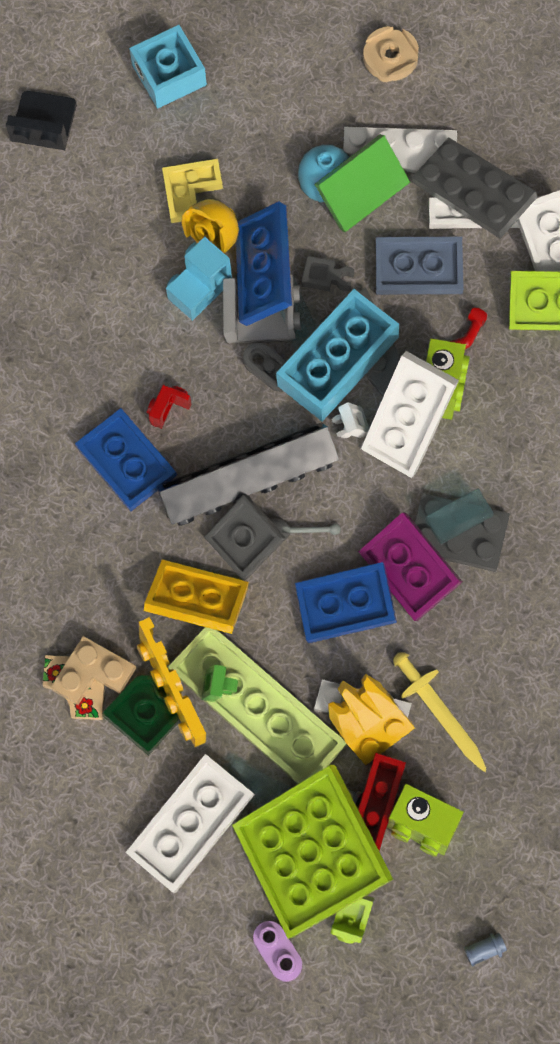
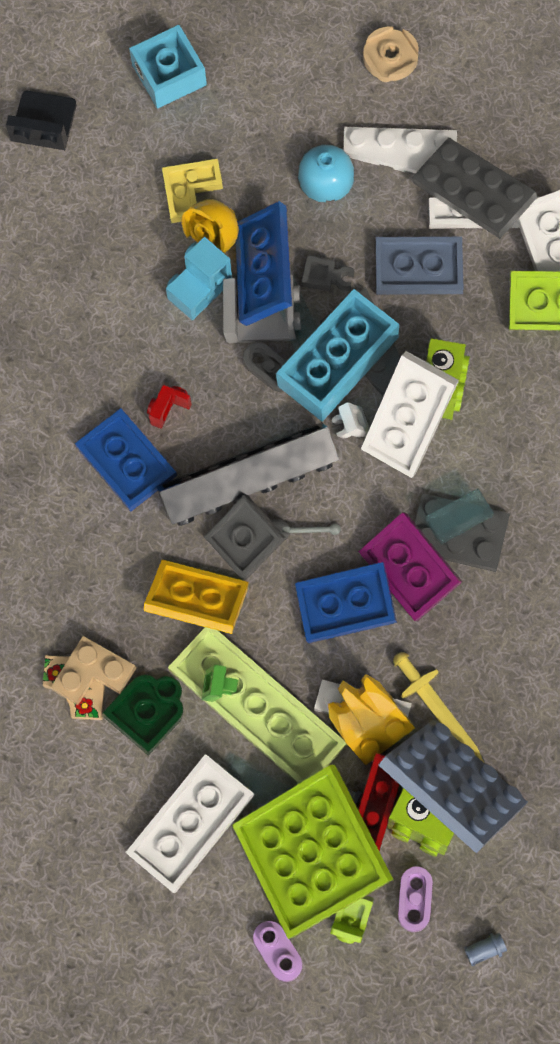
(156, 653): yellow wing -> none
(362, 183): bright green tile -> none
(415, 899): none -> lavender plate
(454, 784): none -> sand blue plate
(478, 318): red piece -> none

